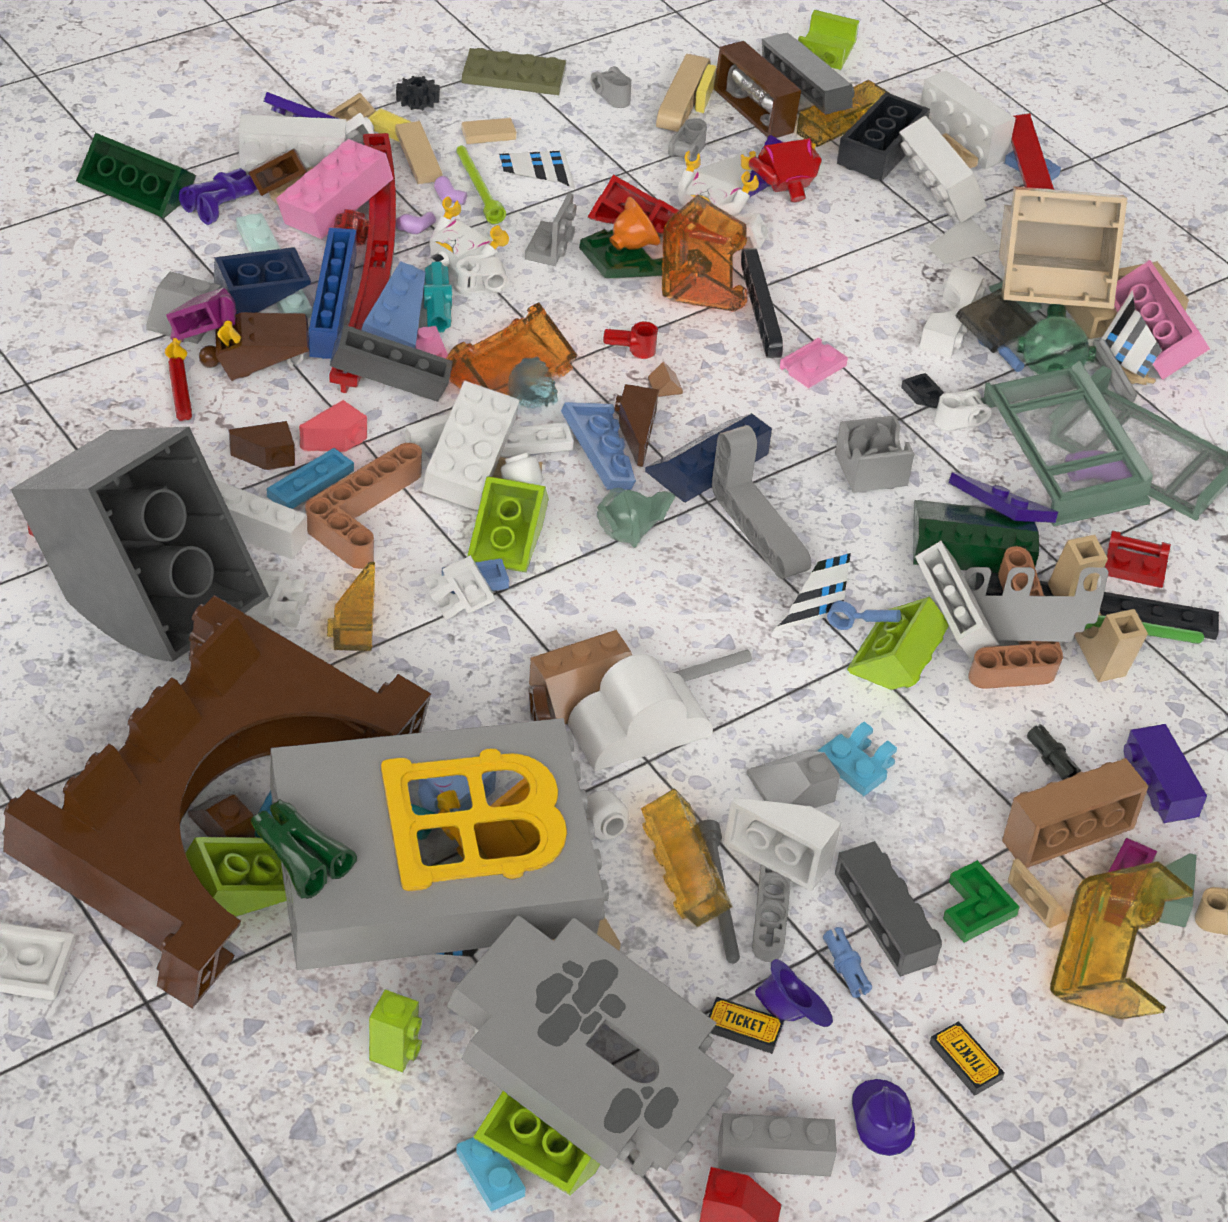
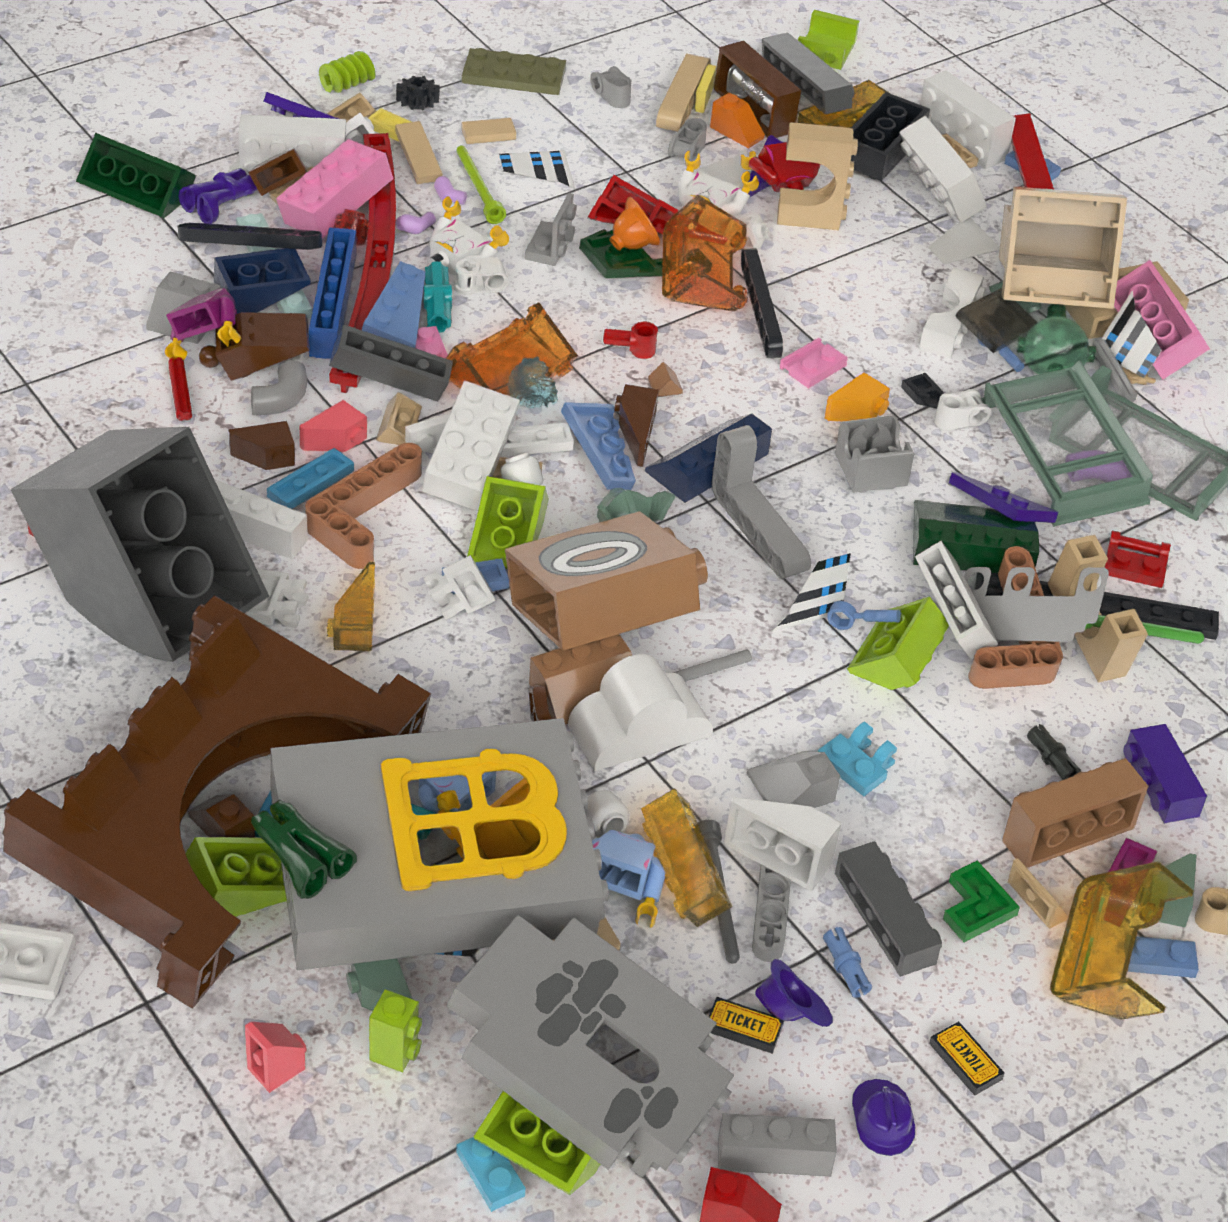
(250, 236): none -> black beam
(273, 1053): none -> coral slope
(282, 395): none -> light grey cylinder
(346, 72): none -> lime piece
(373, 977): none -> sand green slope
(399, 413): none -> tan slope
(604, 579): none -> medium nougat brick
(631, 869): none -> light blue torso
(736, 120): none -> orange slope
(824, 206): none -> tan arch
(858, 400): none -> light orange slope
(1164, 957): none -> medium blue plate

